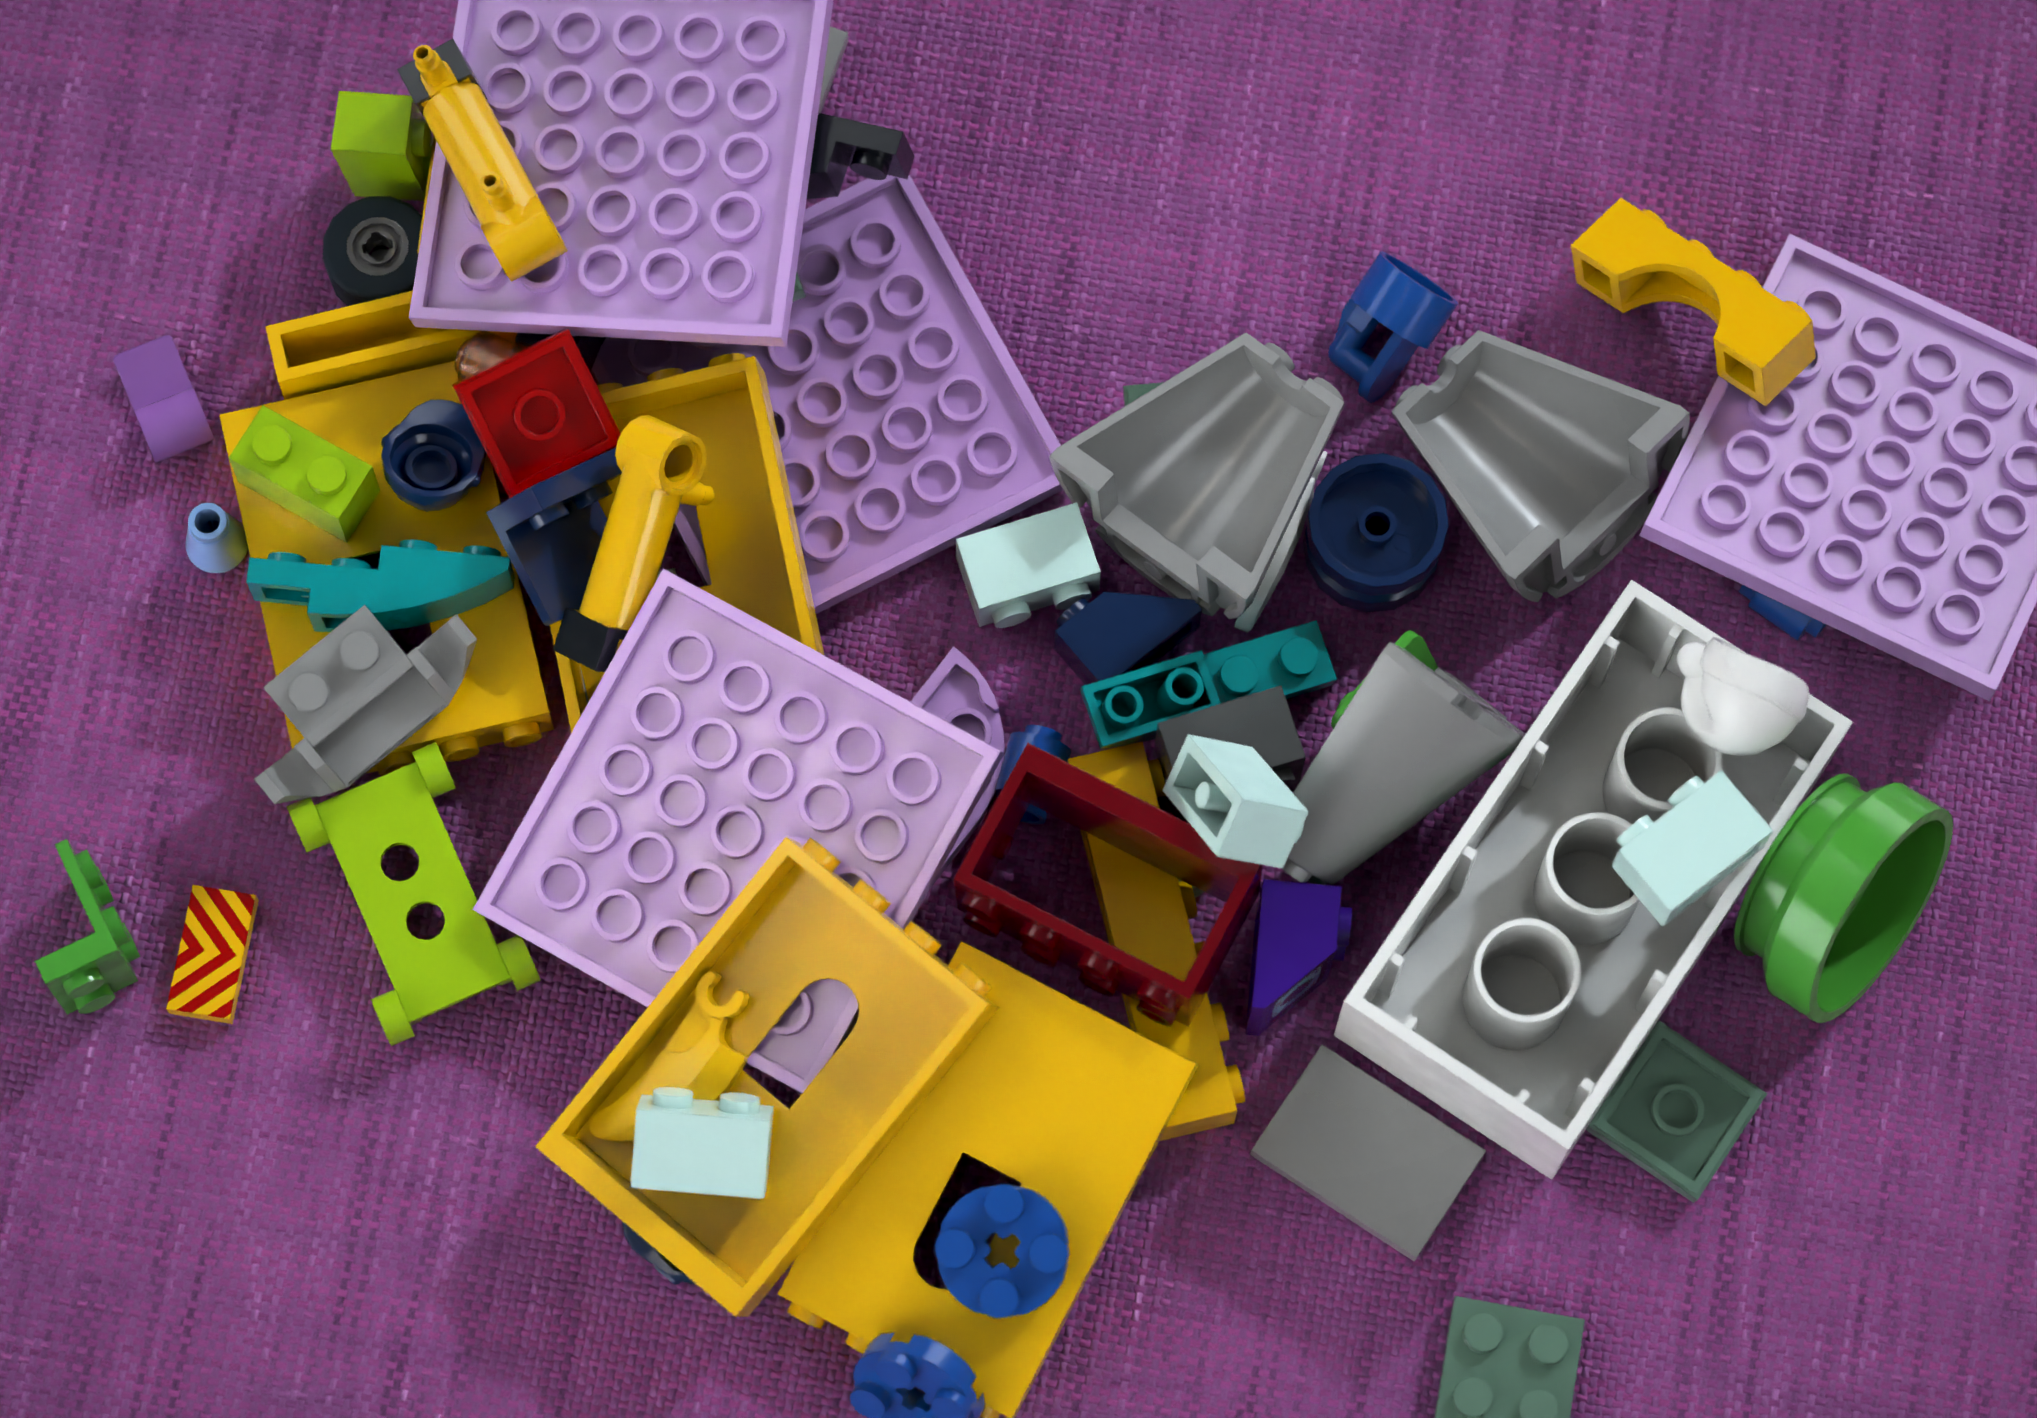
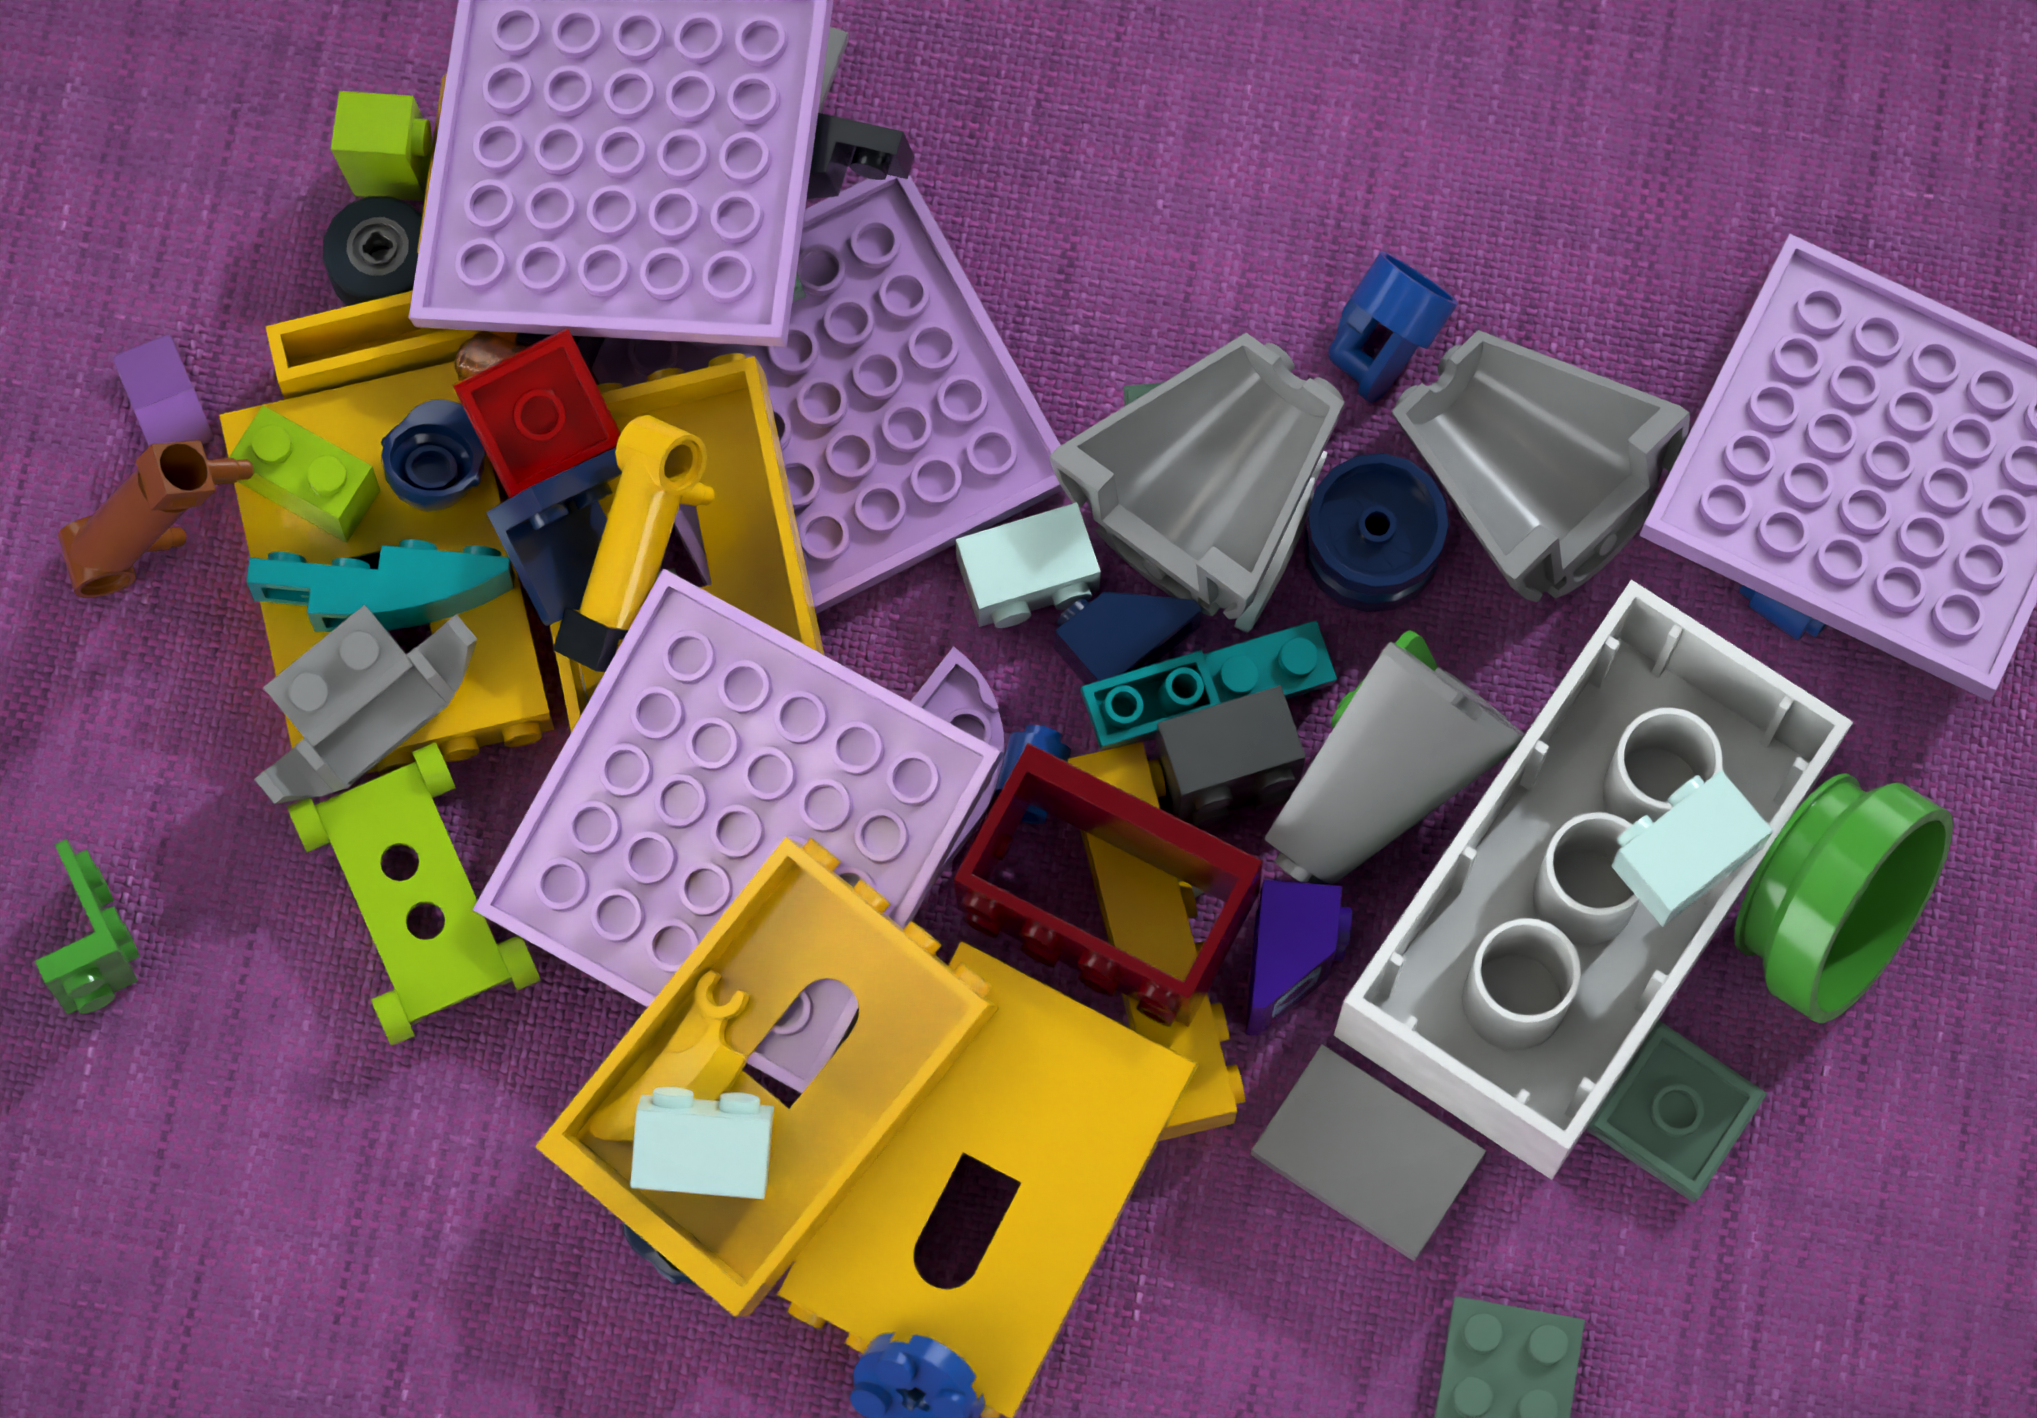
(141, 513): none -> dark orange piece
(212, 954): tile -> none
(216, 550): light blue cone -> none
(482, 159): yellow piece -> none
(1041, 1251): blue plate -> none
(1235, 801): light aqua brick -> none
(1638, 261): yellow arch -> none
(1738, 699): white piece -> none

